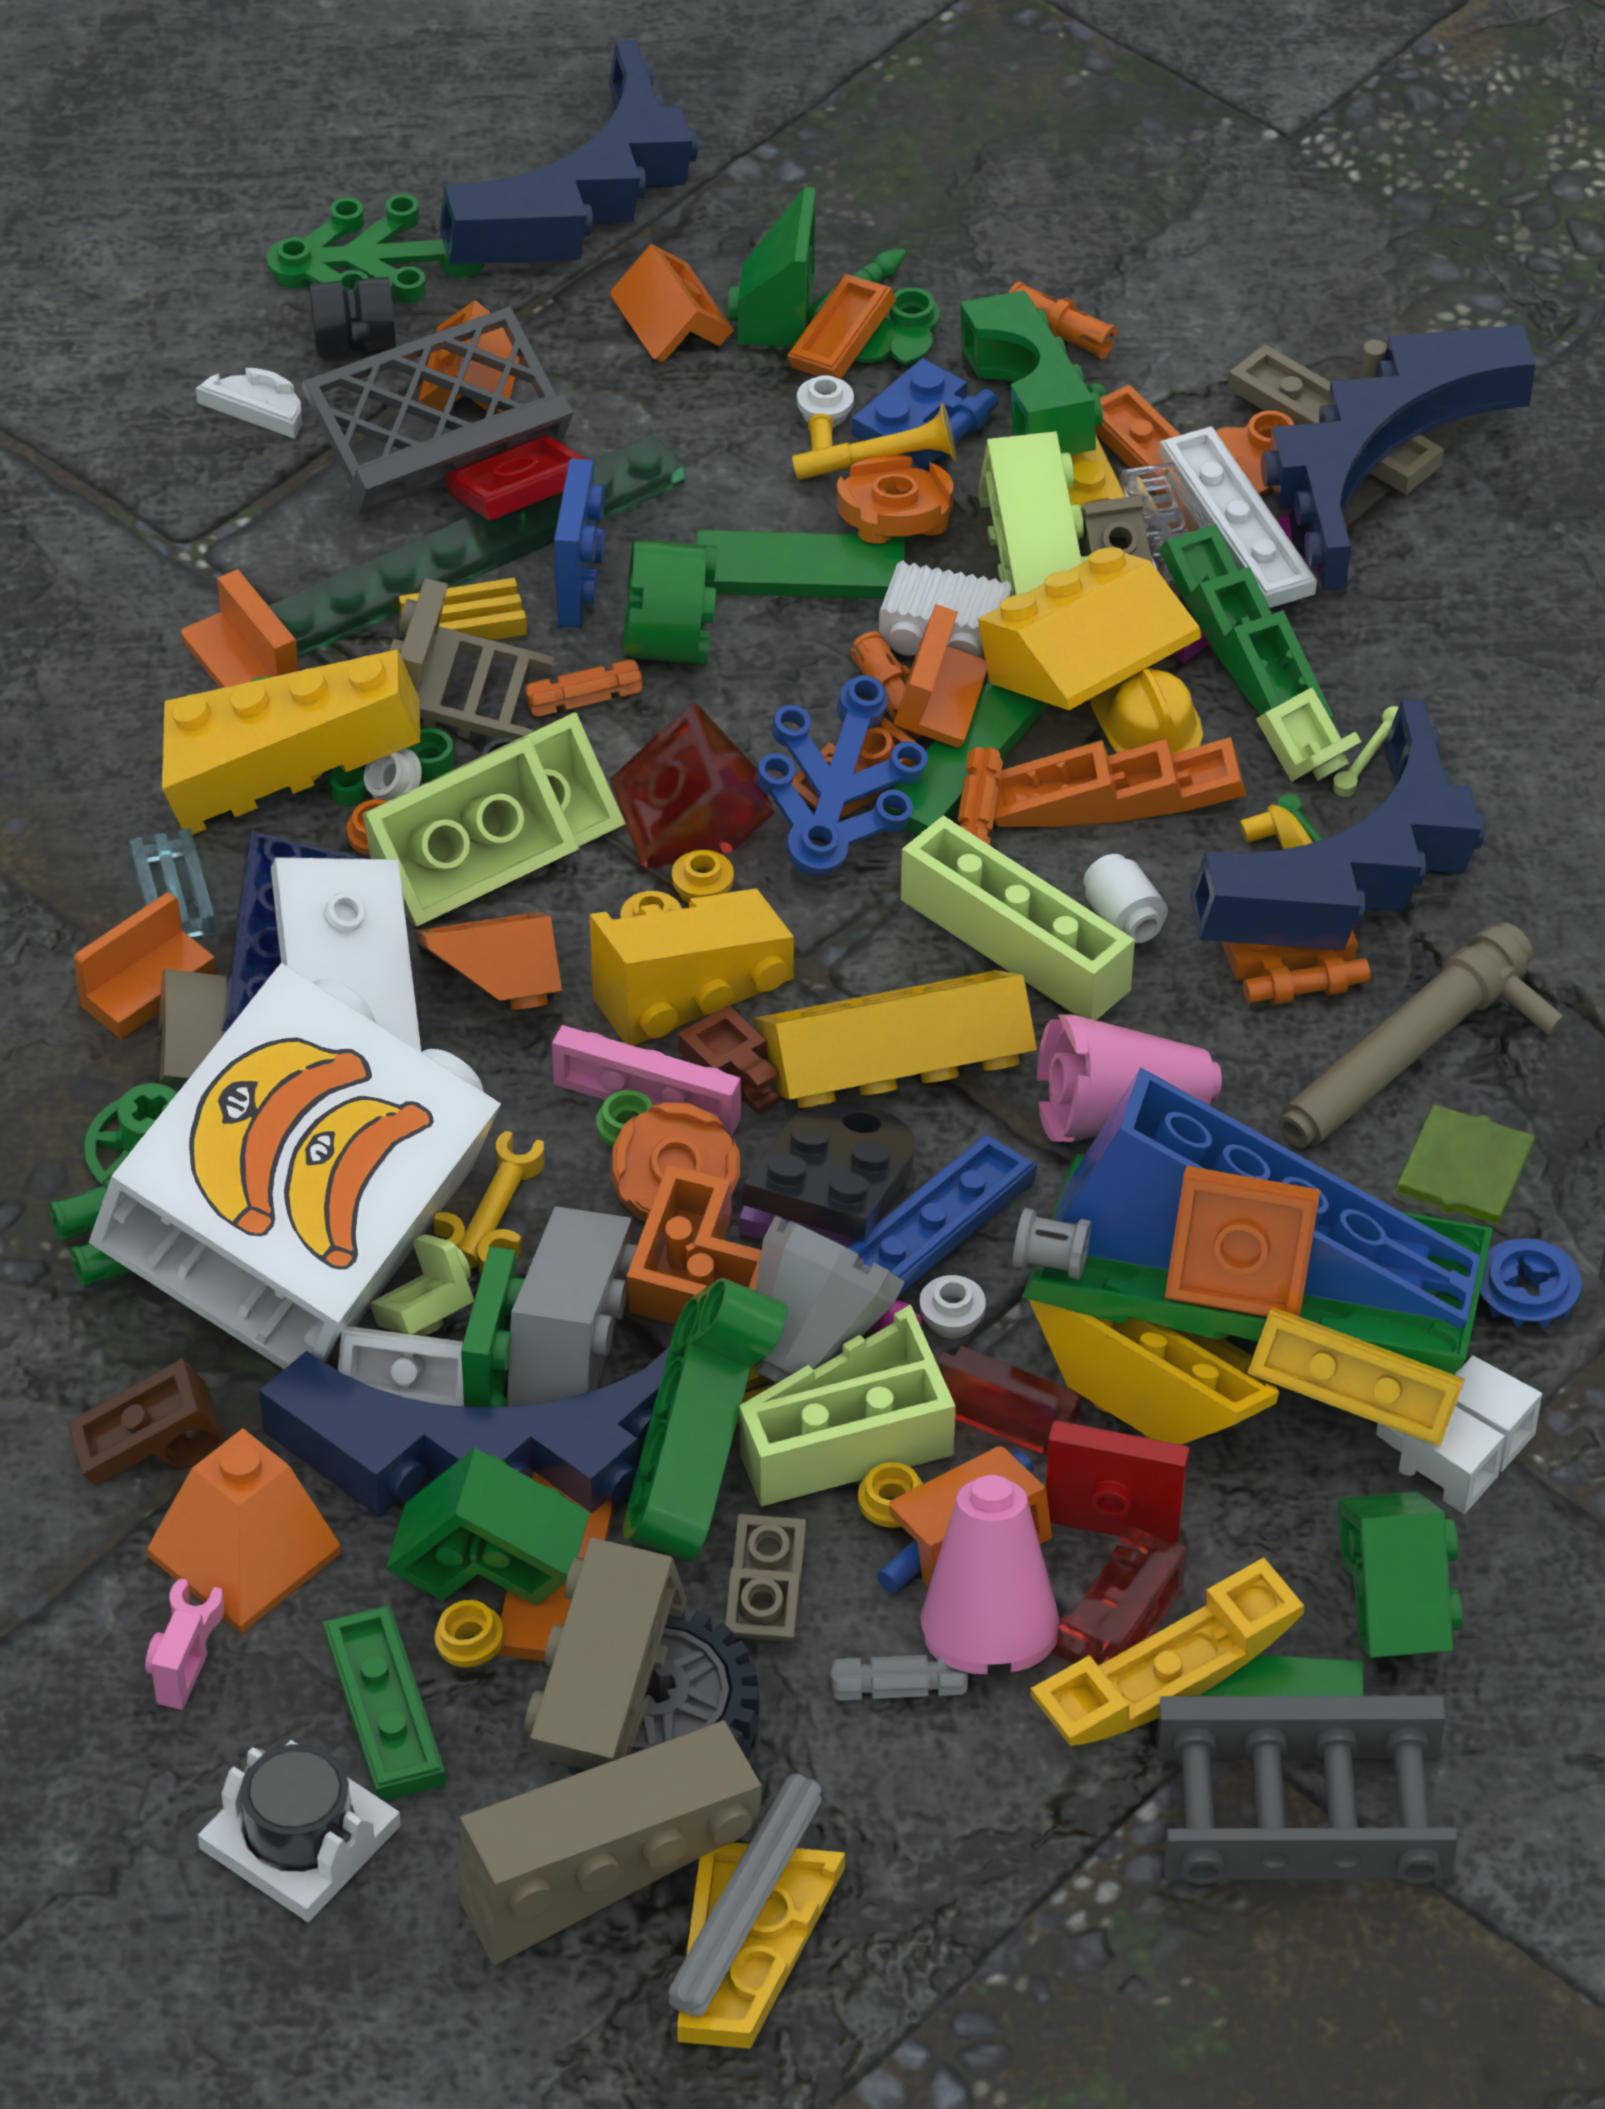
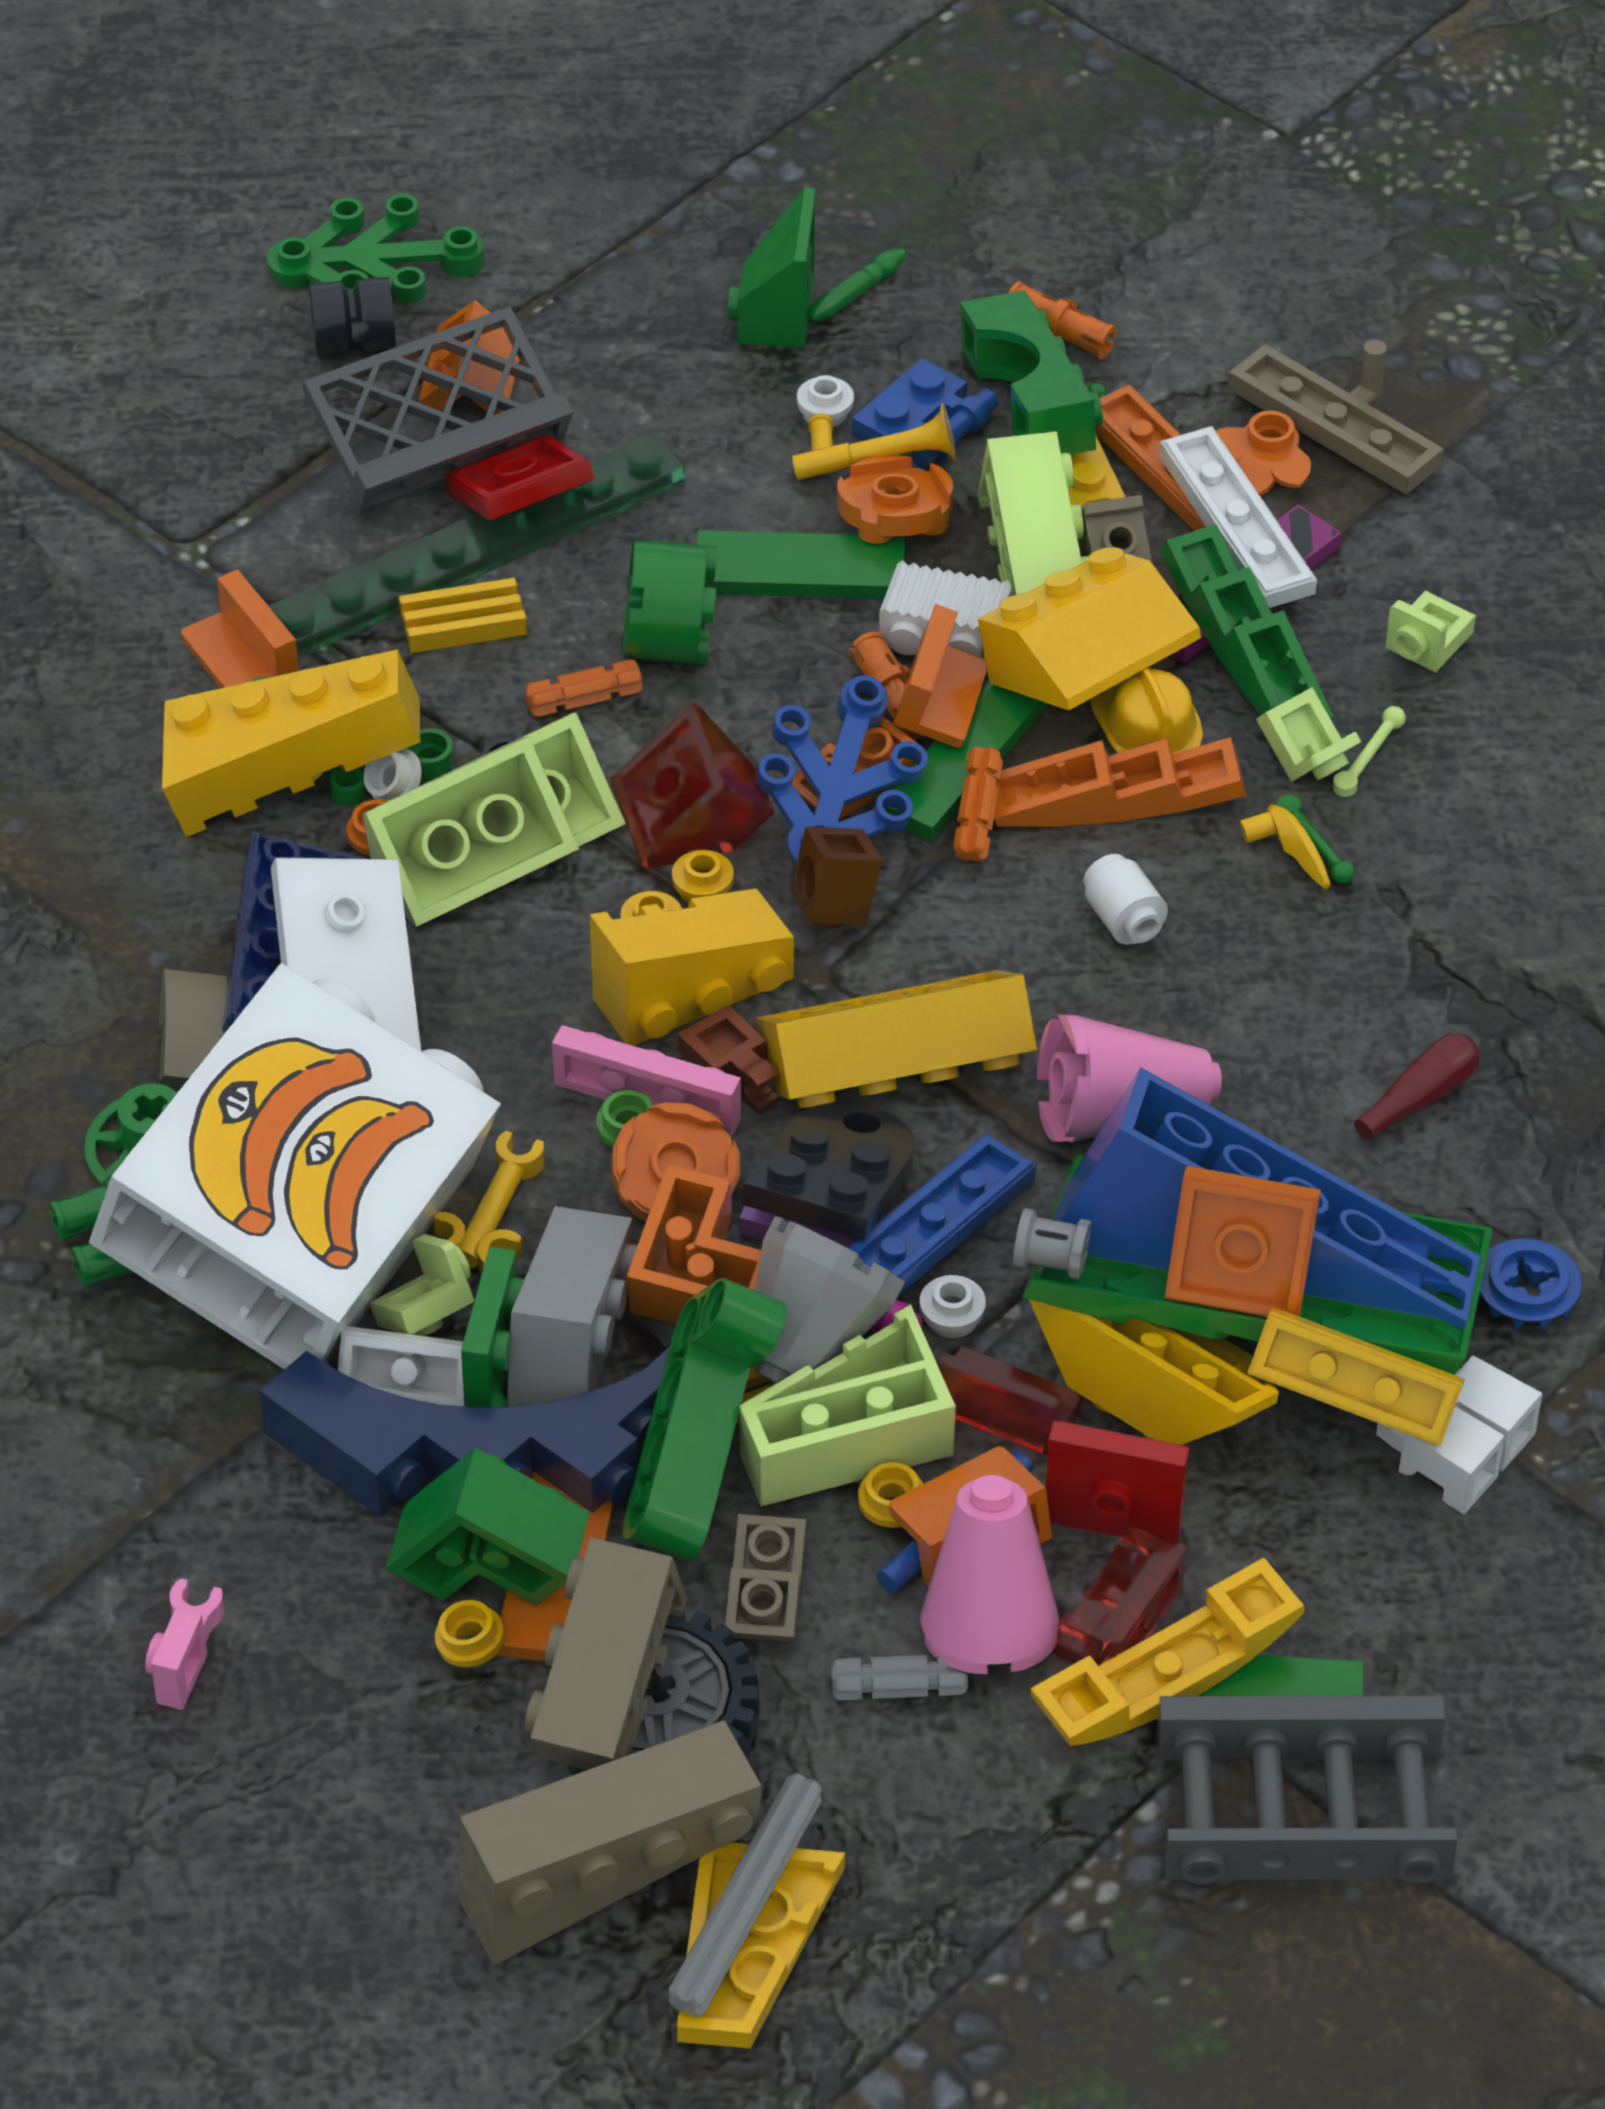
(124, 967): orange panel -> none
(160, 1416): reddish brown plate -> none
(165, 852): clear light blue tile -> none
(243, 1529): orange slope -> none
(257, 398): white tile -> none
(297, 1815): piece -> none
(384, 1703): green tile -> none
(430, 658): dark tan plate -> none
(501, 955): orange slope -> none
(554, 207): dark blue arch -> none
(578, 543): blue plate -> none
(666, 302): orange panel -> none
(836, 876): none -> reddish brown brick
(841, 327): orange tile -> none
(905, 329): green plate -> none
(1017, 919): yellowish green brick -> none
(1159, 526): clear slope -> none
(1286, 971): orange plate -> none
(1322, 888): dark blue arch -> none
(1399, 1565): green brick -> none
(1417, 388): dark blue arch -> none
(1425, 1080): none -> dark red piece
(1428, 630): none -> yellowish green bracket
(1465, 1164): clear neon green piece -> none
(1468, 982): dark tan cylinder -> none

